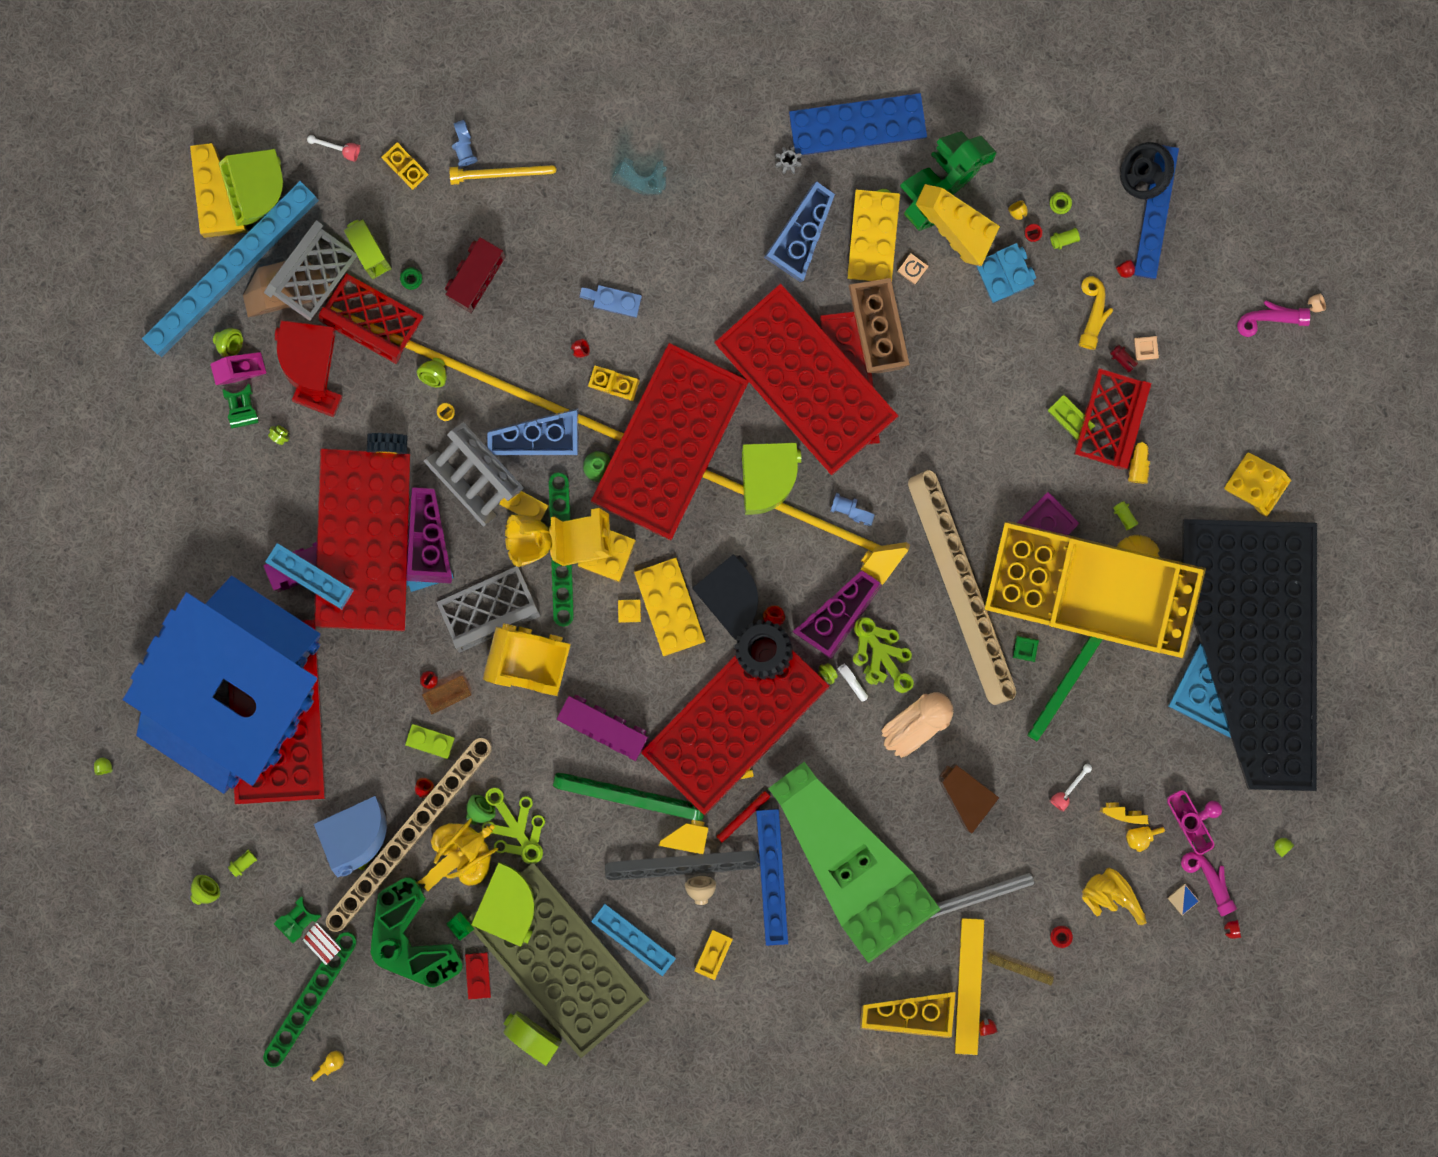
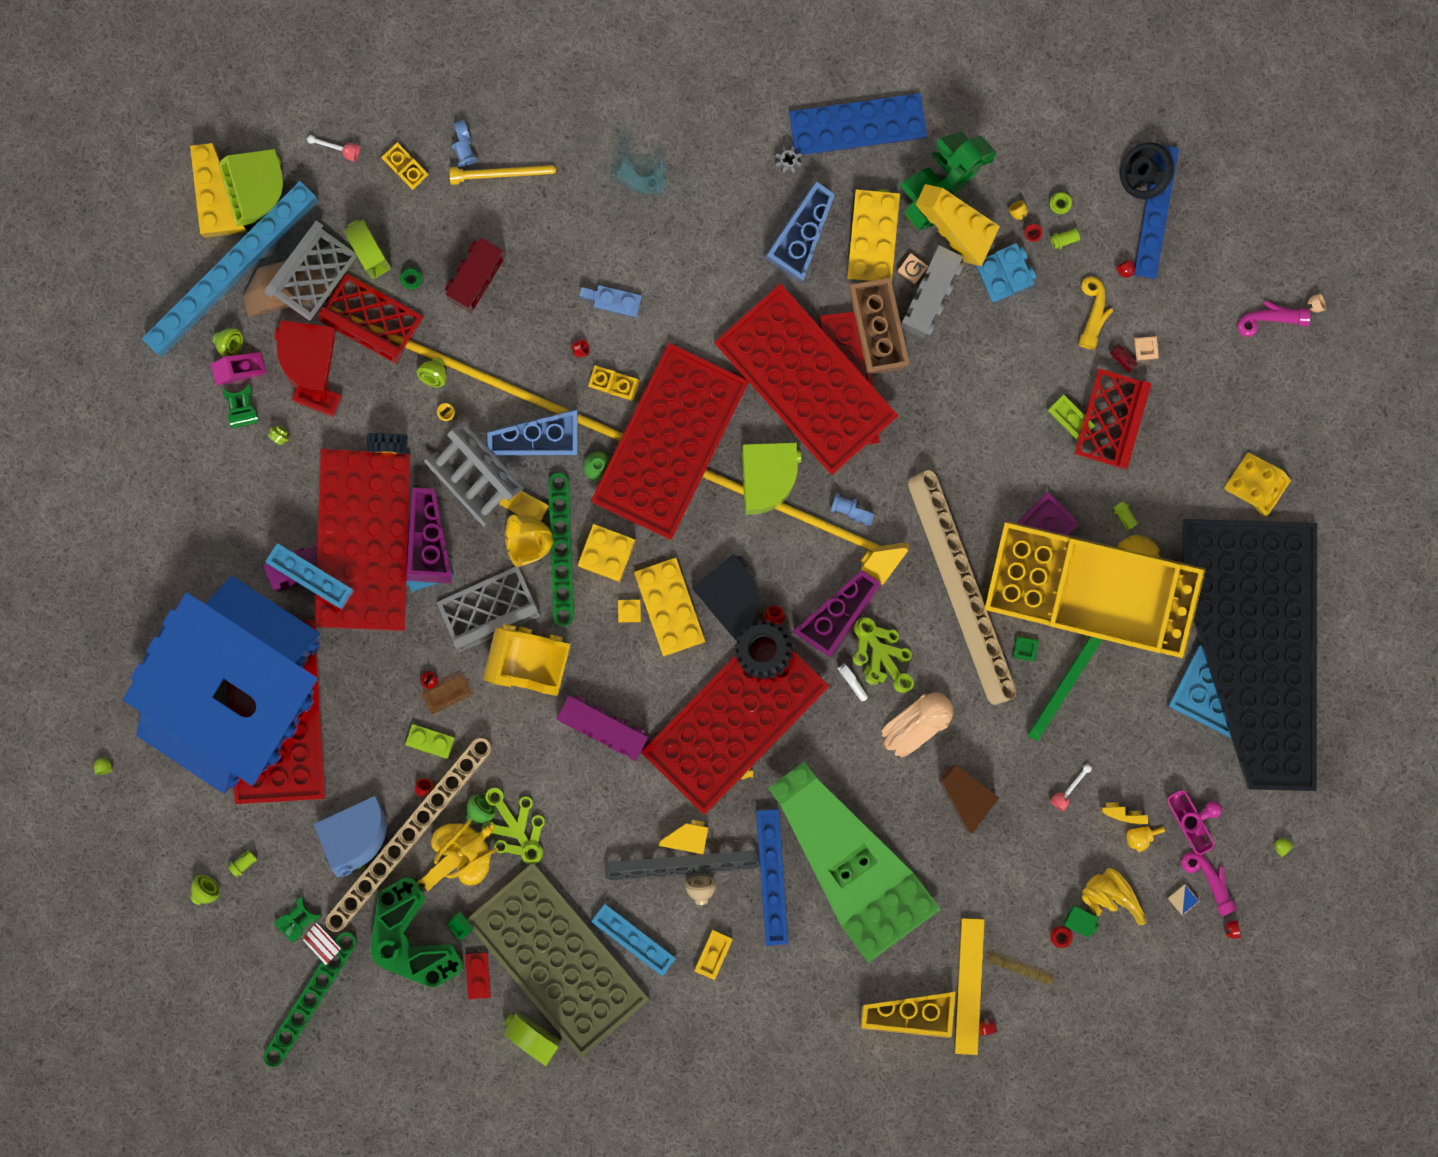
(333, 1062): yellow piece -> none
(507, 906): lime brick -> none
(580, 538): yellow panel -> none
(626, 796): green beam -> none
(743, 816): red bar -> none
(827, 673): lime plate -> none
(931, 292): none -> light grey wedge
(984, 894): light grey axle -> none
(1081, 921): none -> green brick
(1139, 465): yellow hinge -> none

